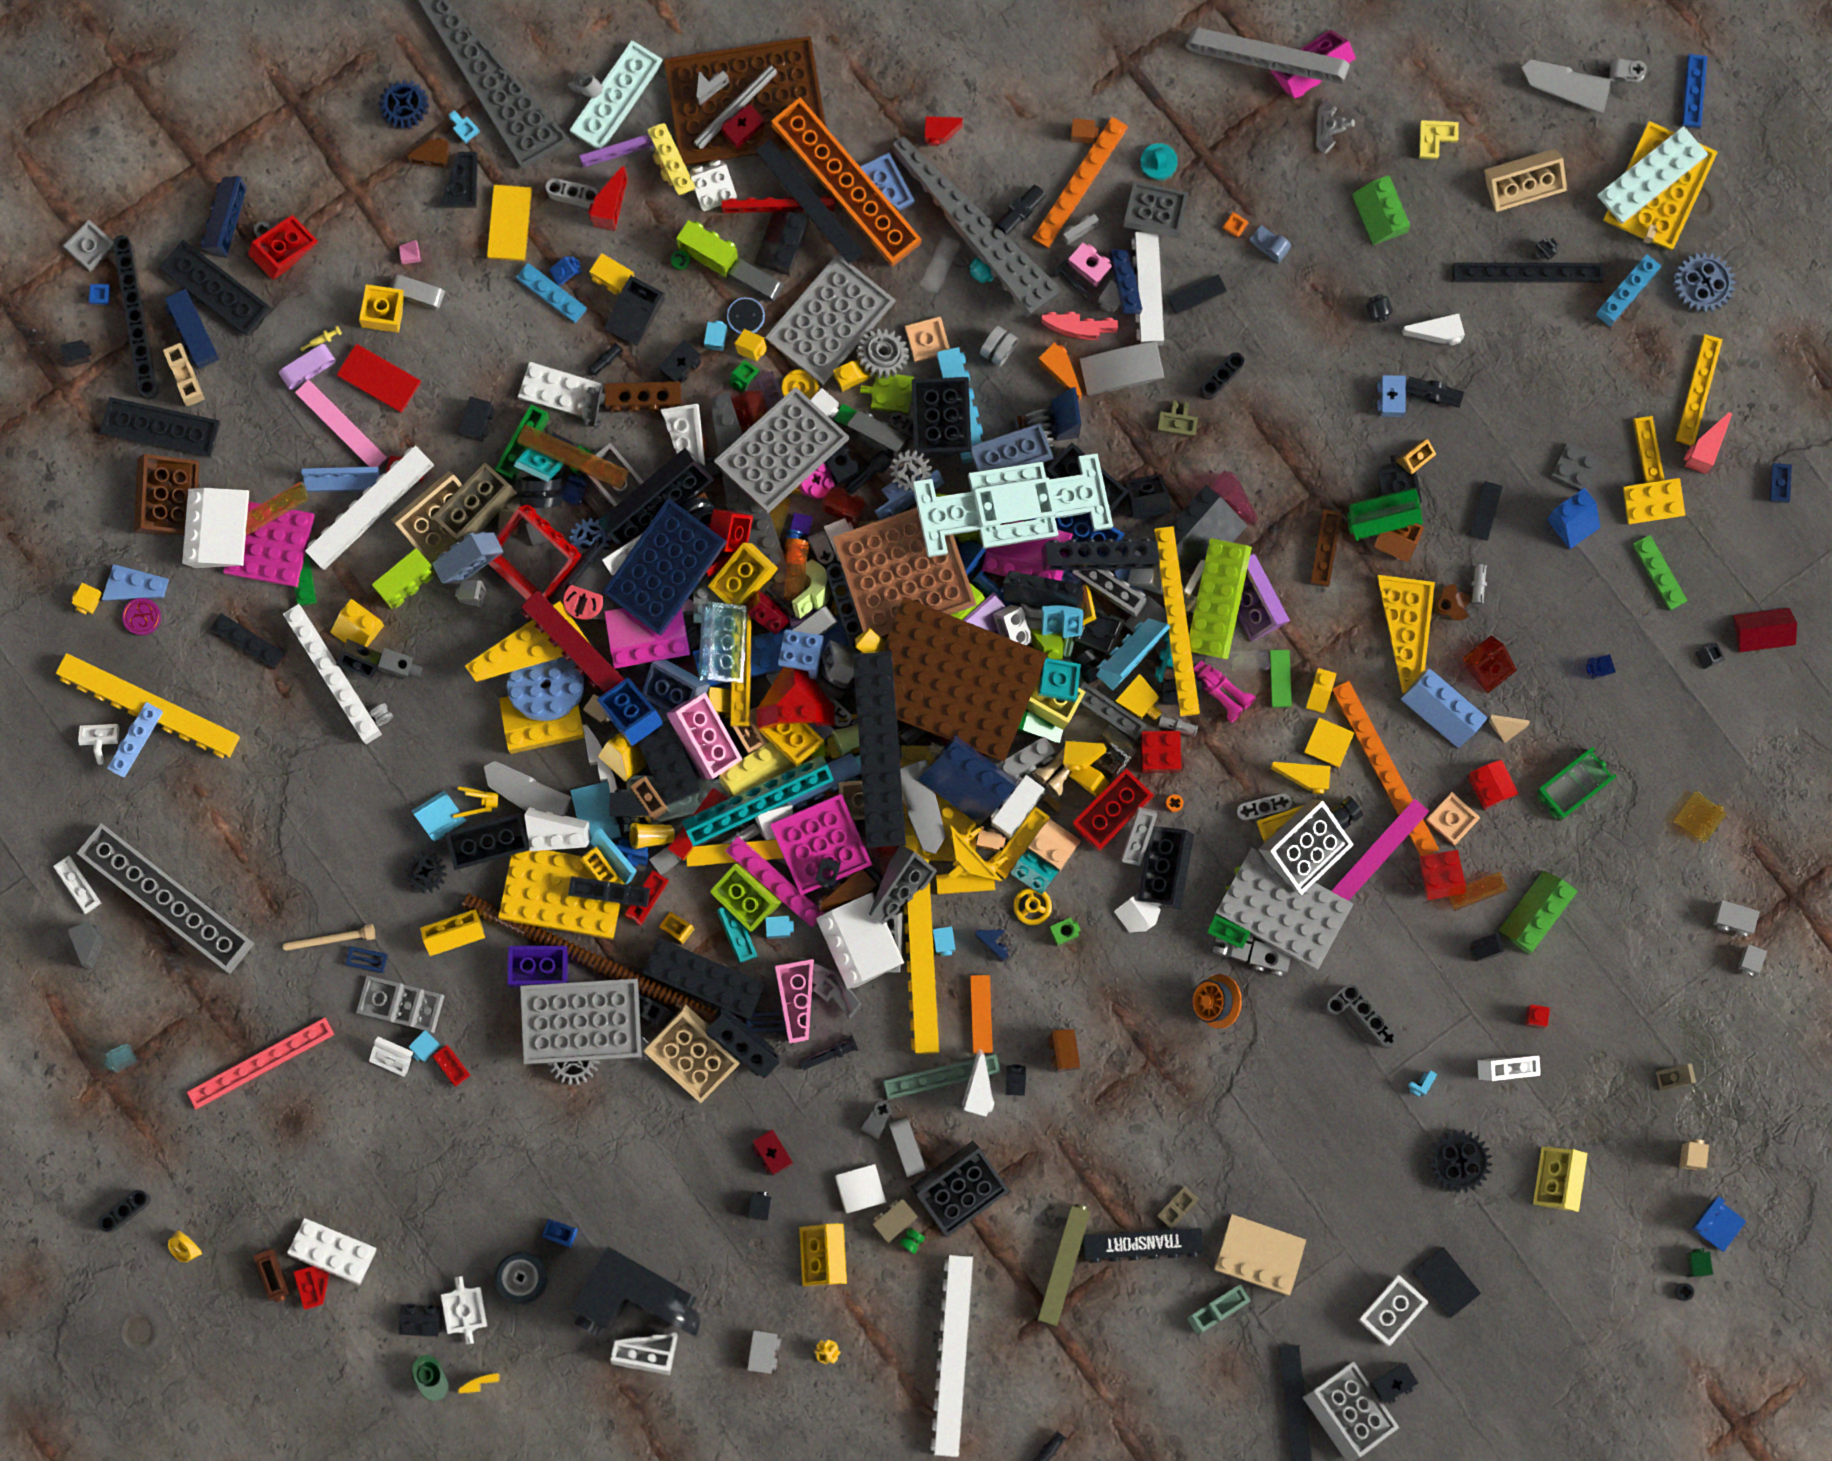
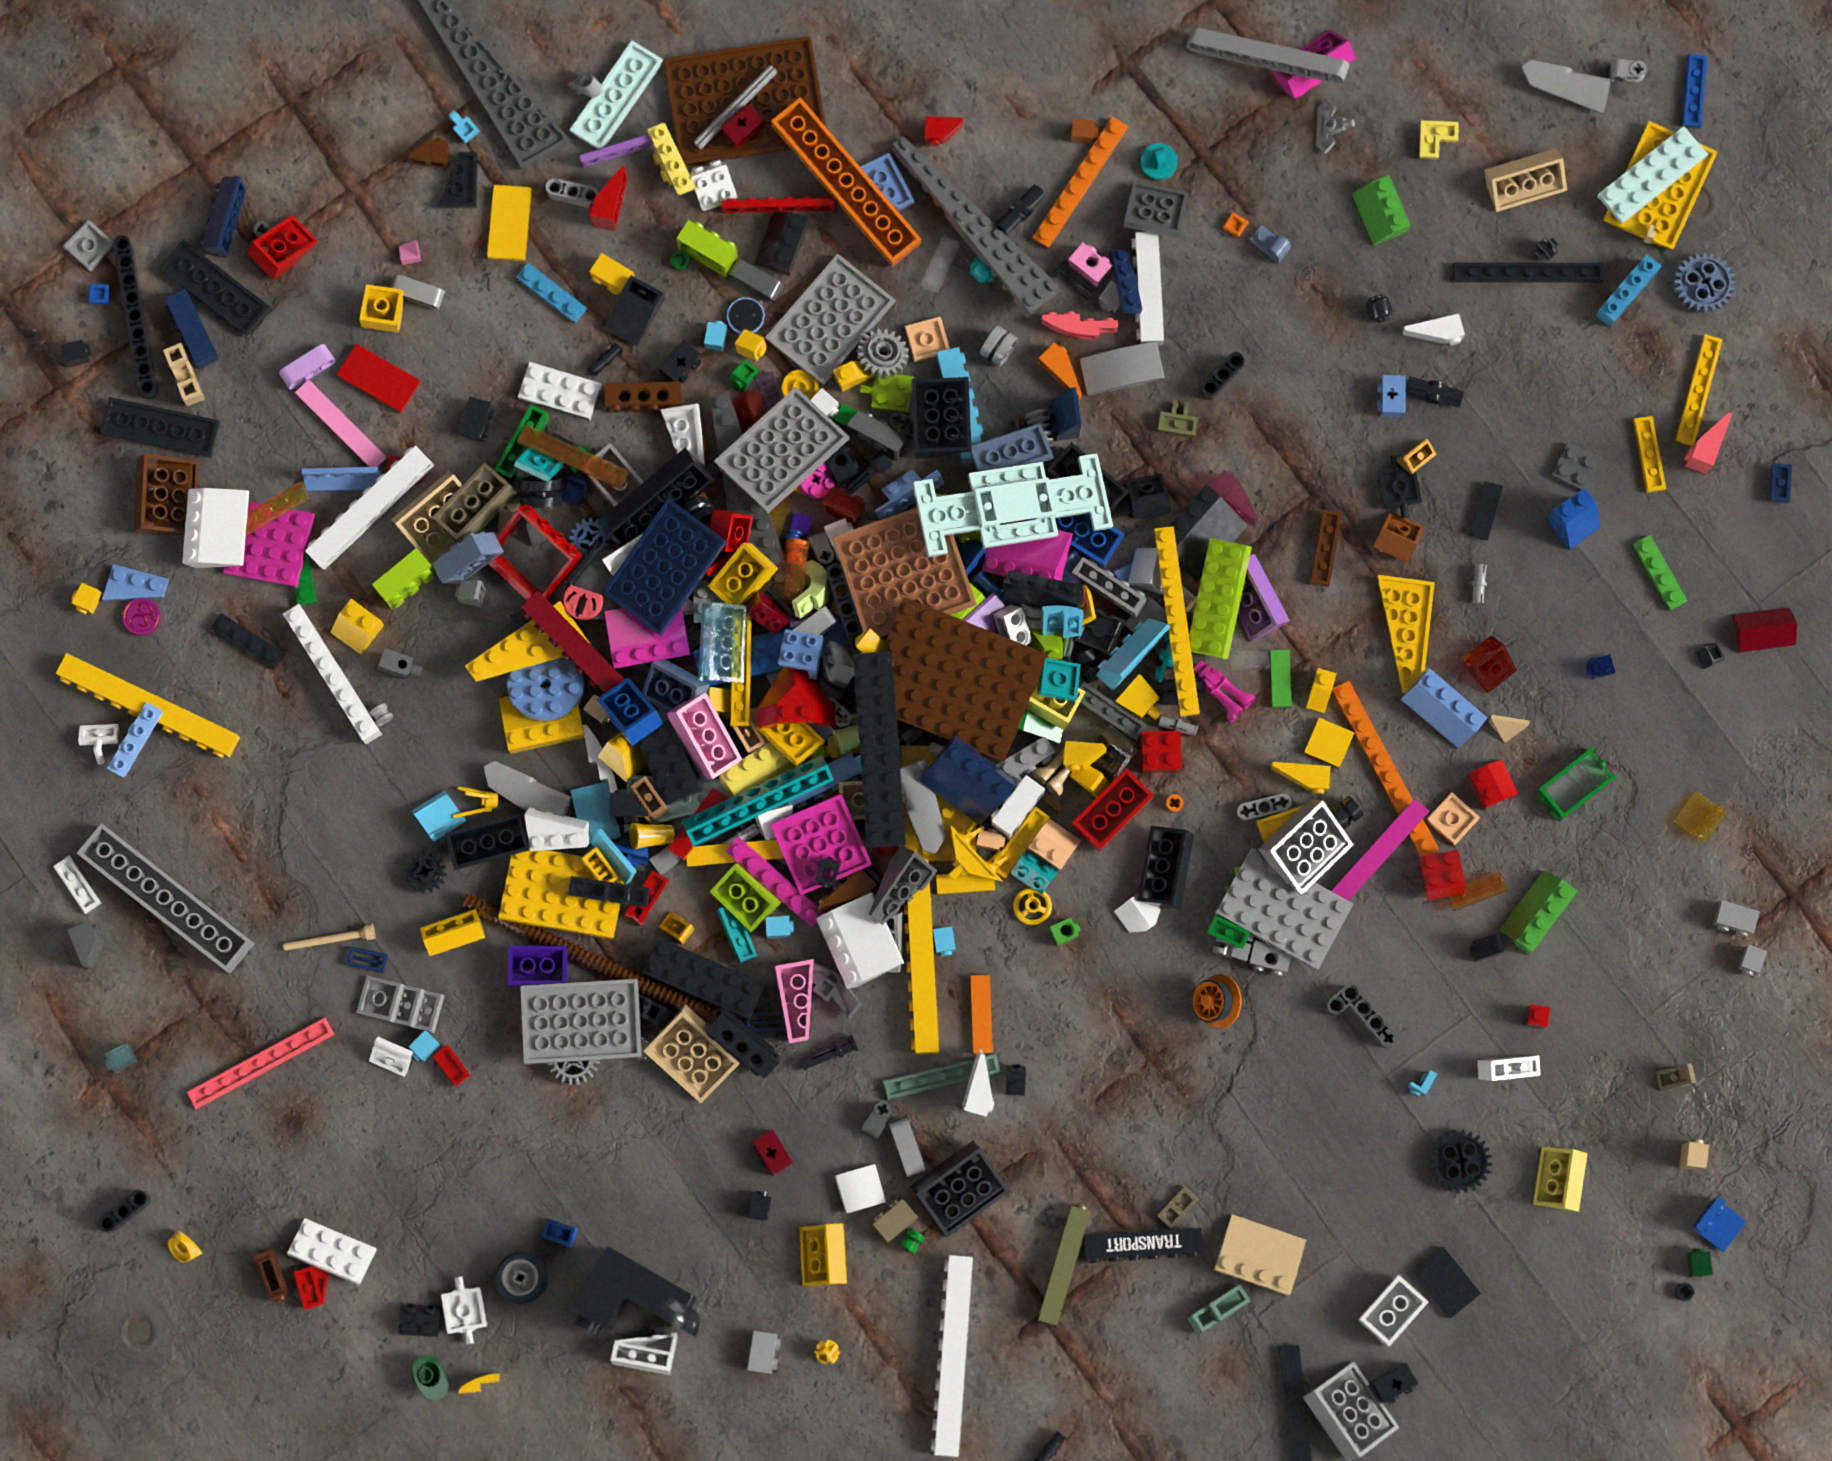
(322, 338): light yellow piece -> none
(359, 659): black brick -> none
(396, 116): dark blue gear -> none
(565, 269): blue bracket -> none
(595, 399): dark grey hinge -> none
(708, 89): light grey slope -> none
(809, 202): black tile -> none
(918, 469): light grey gear -> none
(989, 939): dark blue slope -> none
(1064, 1049): reddish brown slope -> none
(1086, 224): light grey plate -> none
(1092, 561): black brick -> none
(1139, 836): light grey plate -> none
(1194, 580): white tile -> none
(1197, 294): black tile -> none
(1384, 513): green door -> none
(1455, 601): reddish brown plate -> none
(1653, 501): yellow plate -> none

